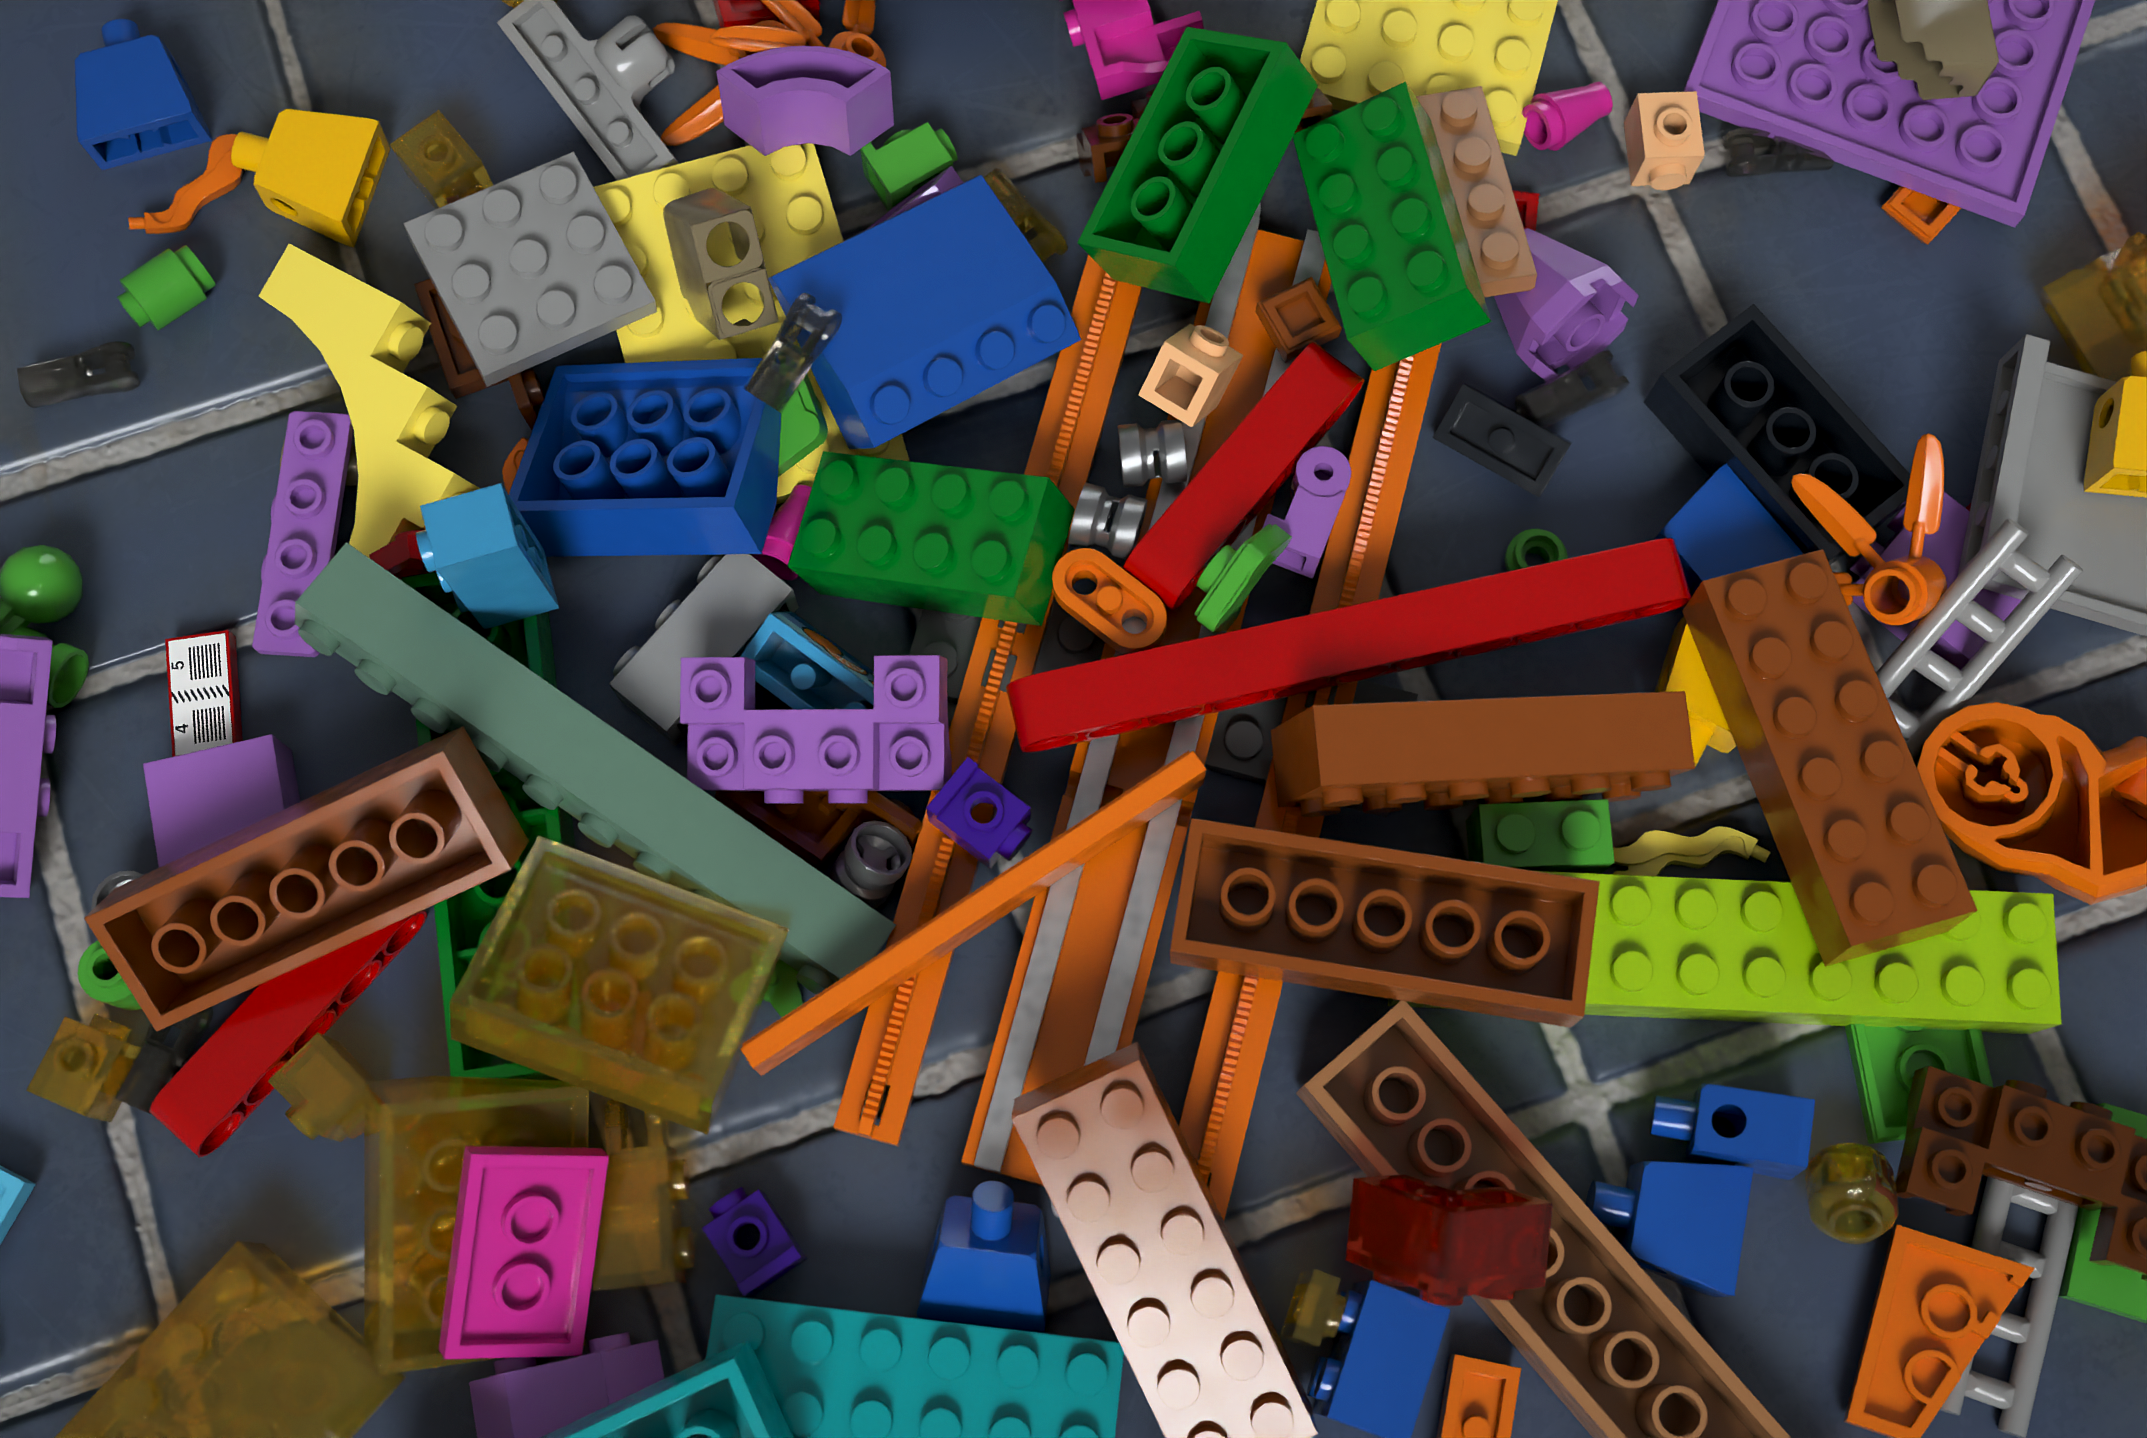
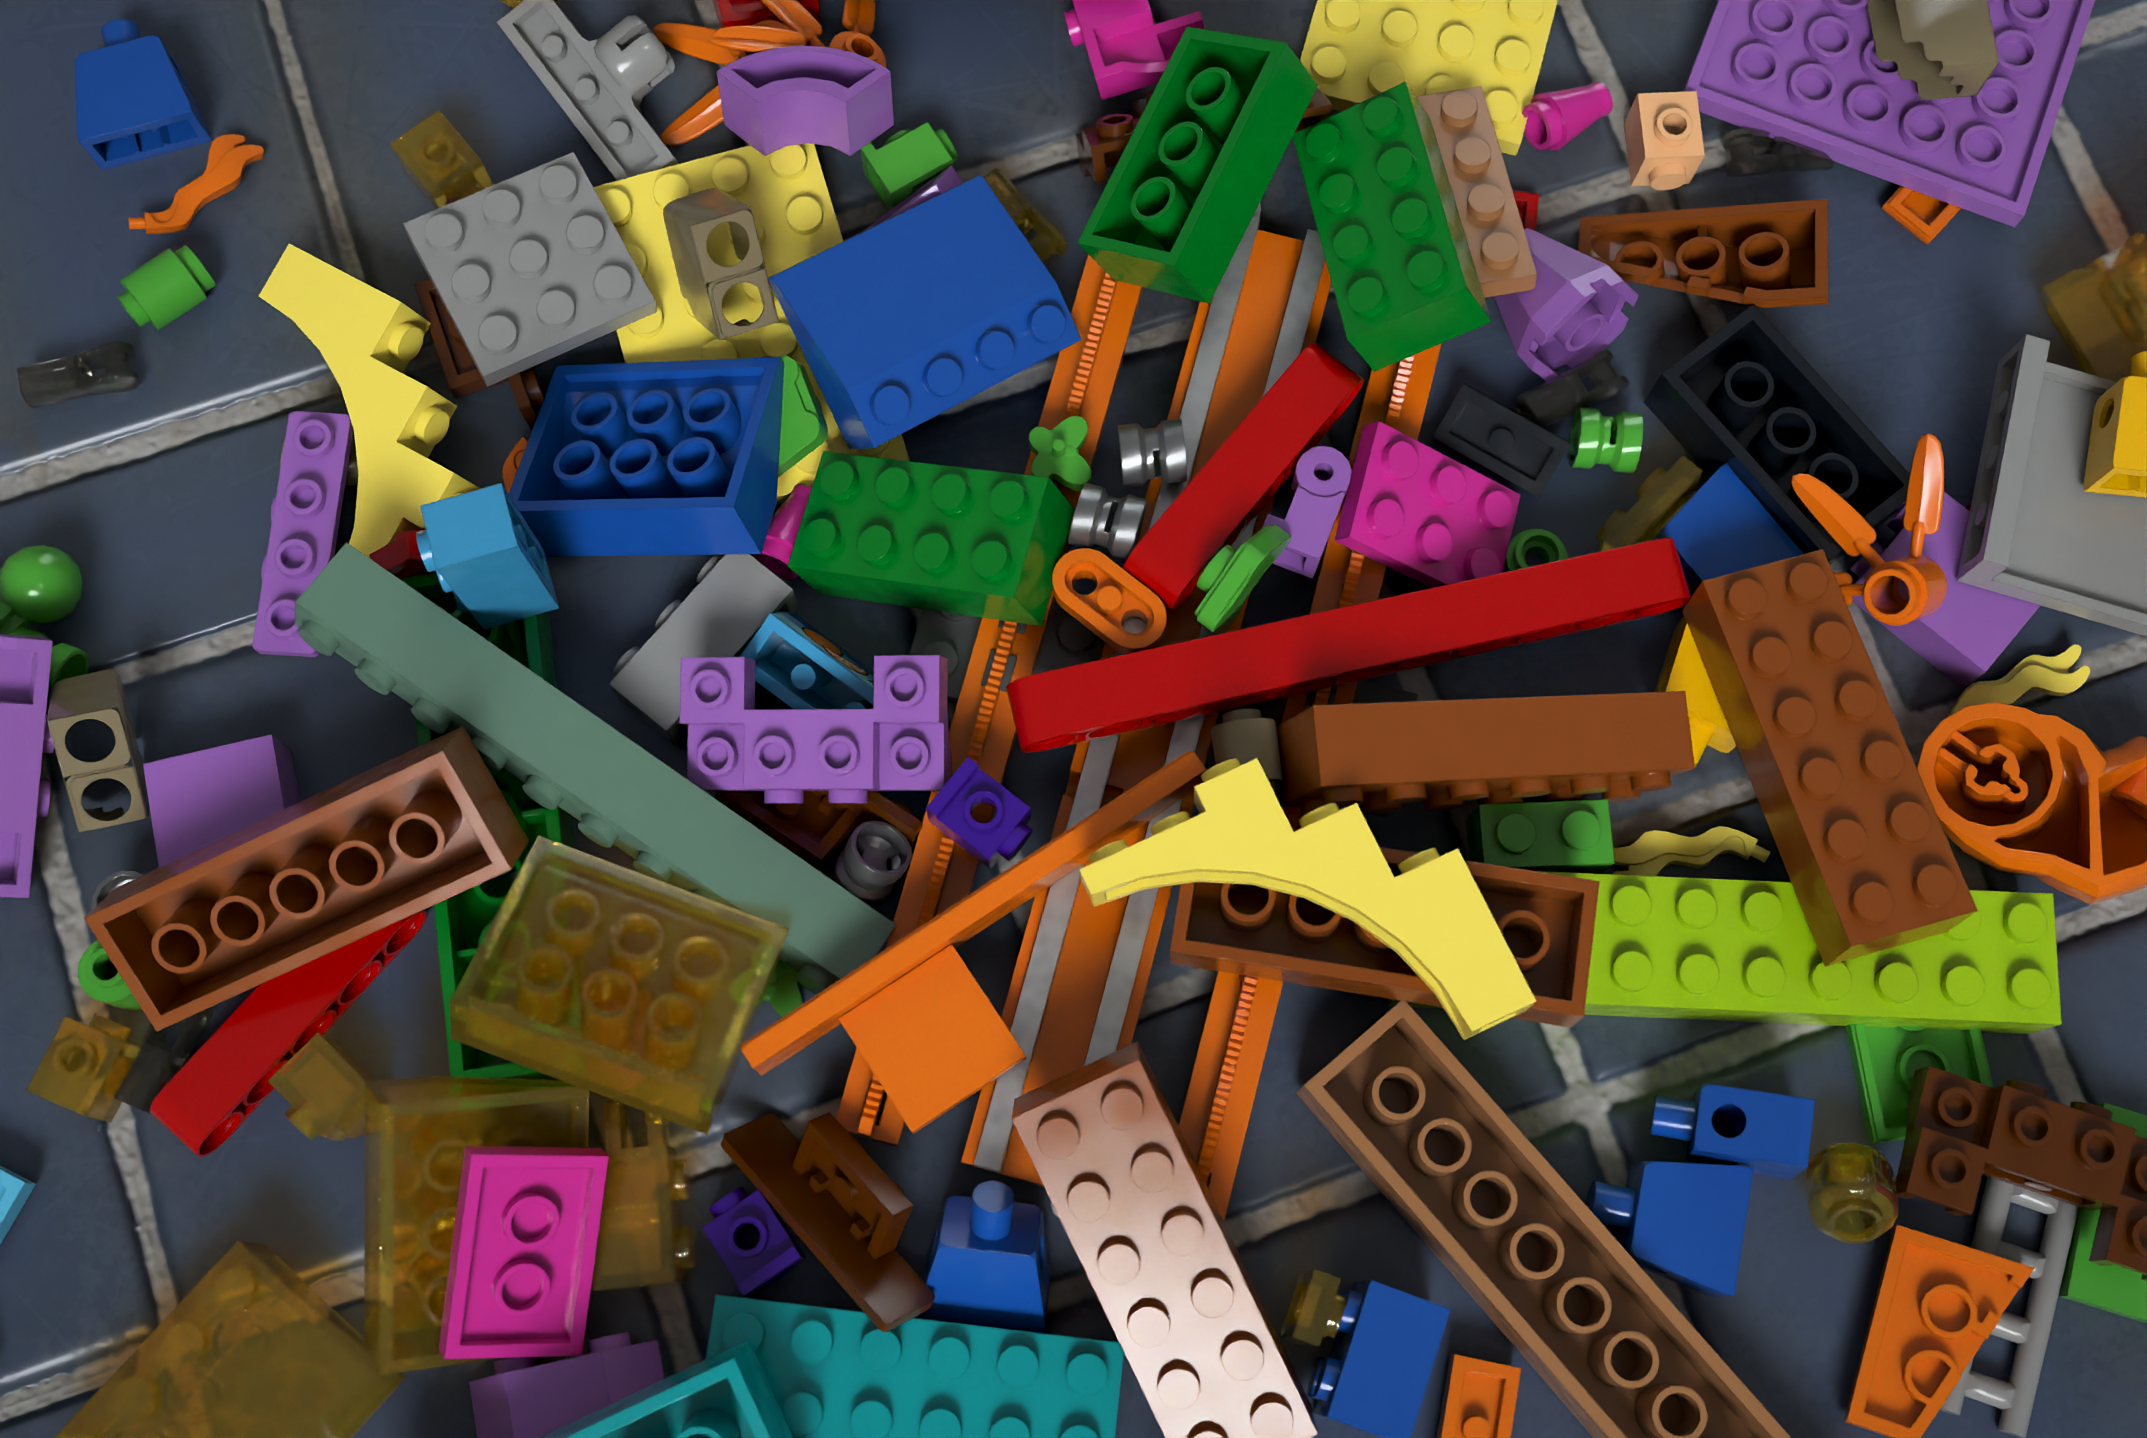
(92, 698): none -> dark tan piece
(203, 691): white tile -> none
(317, 169): yellow torso -> none
(784, 362): clear smoke bar -> none
(838, 1208): none -> reddish brown bracket
(932, 1038): none -> orange tile
(1059, 453): none -> bright green piece
(1191, 373): light nougat brick -> none
(1249, 737): none -> dark tan brick
(1298, 318): dark orange tile -> none
(1424, 511): none -> dark pink plate
(1424, 915): none -> light yellow arch
(1448, 1239): clear red brick -> none
(1605, 440): none -> bright green wheel
(1659, 502): none -> clear yellow plate
(1725, 253): none -> dark orange wedge
(2000, 635): light grey bar -> none
(2033, 673): none -> light yellow hair

